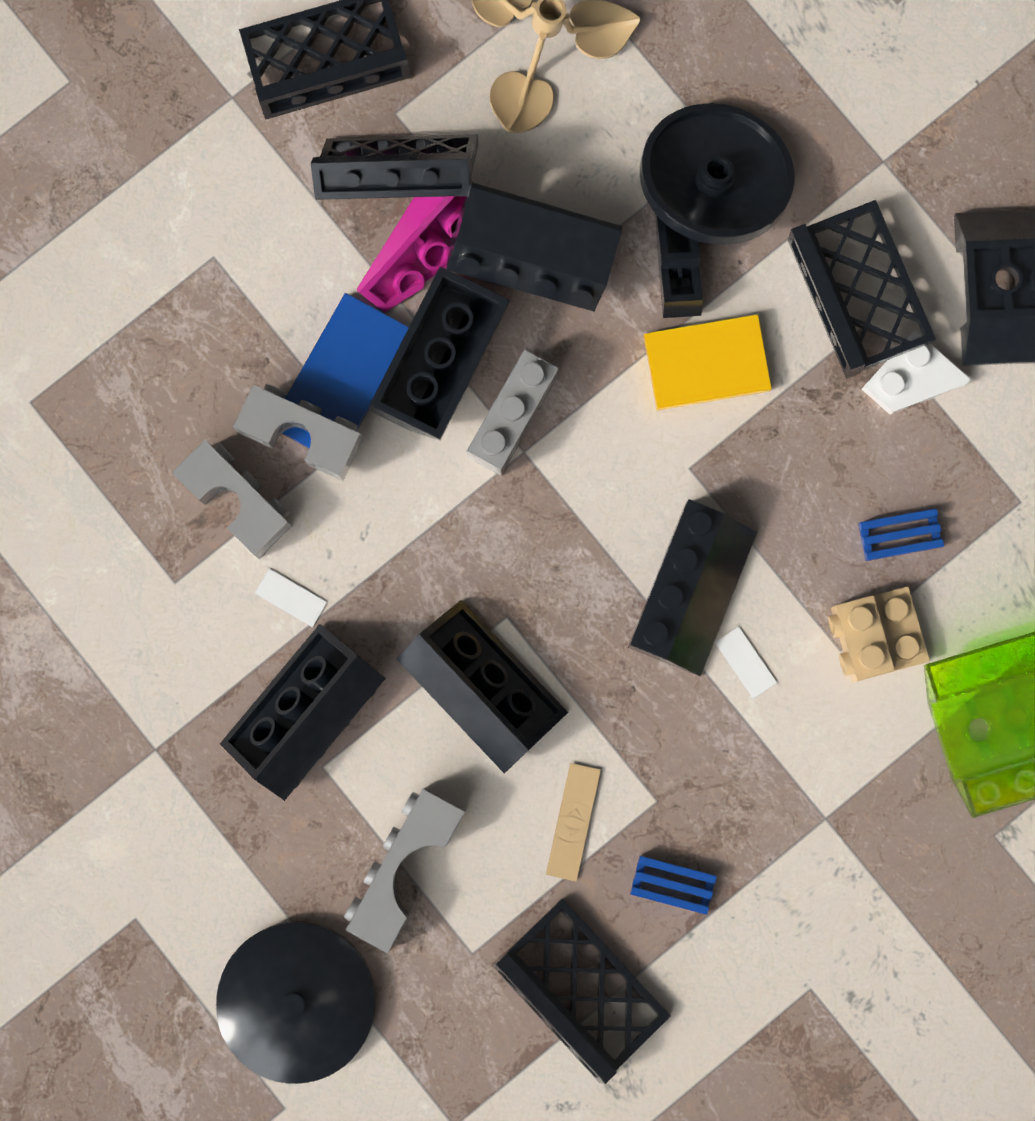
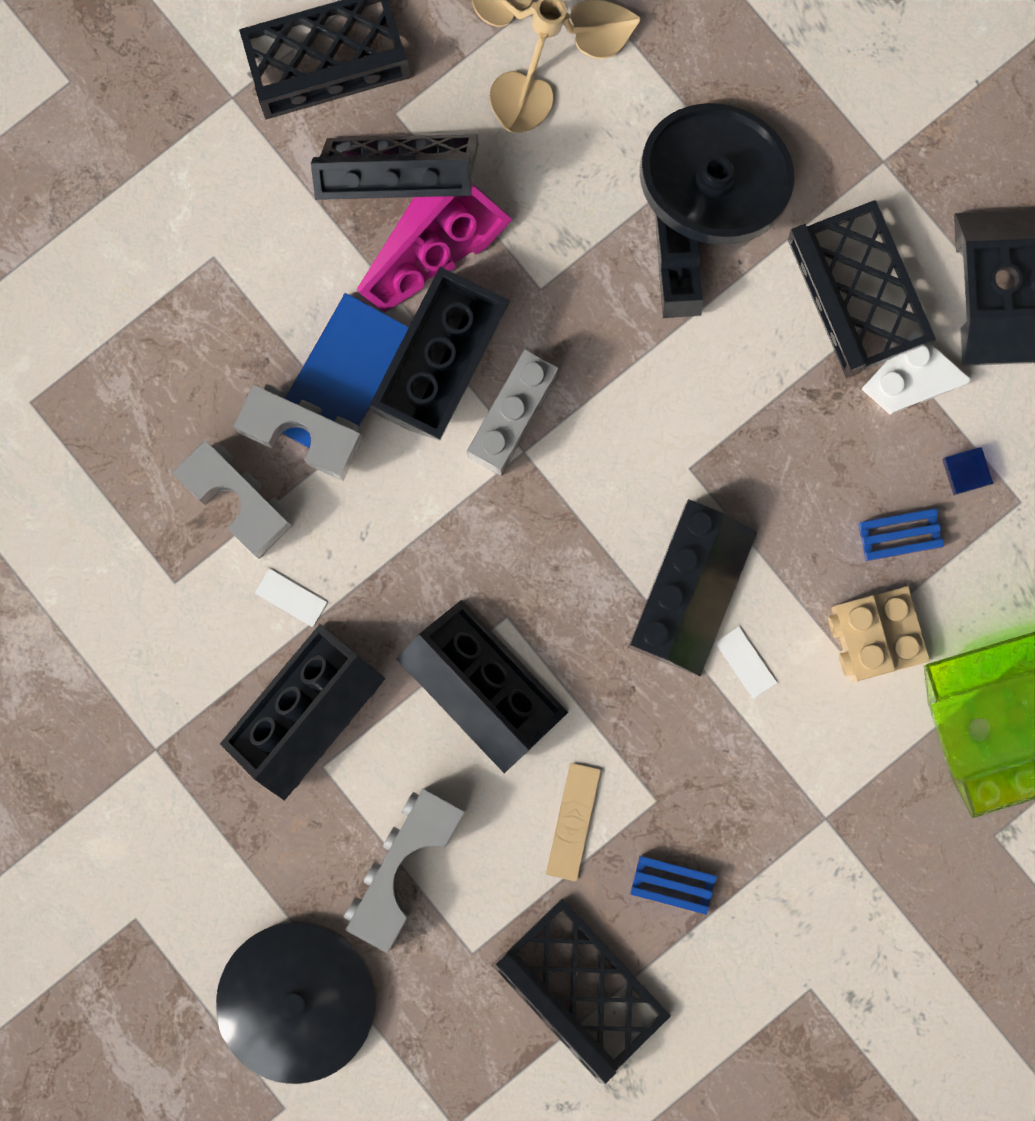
(533, 247): black slope -> none
(707, 362): yellow tile -> none
(967, 471): none -> clear blue tile

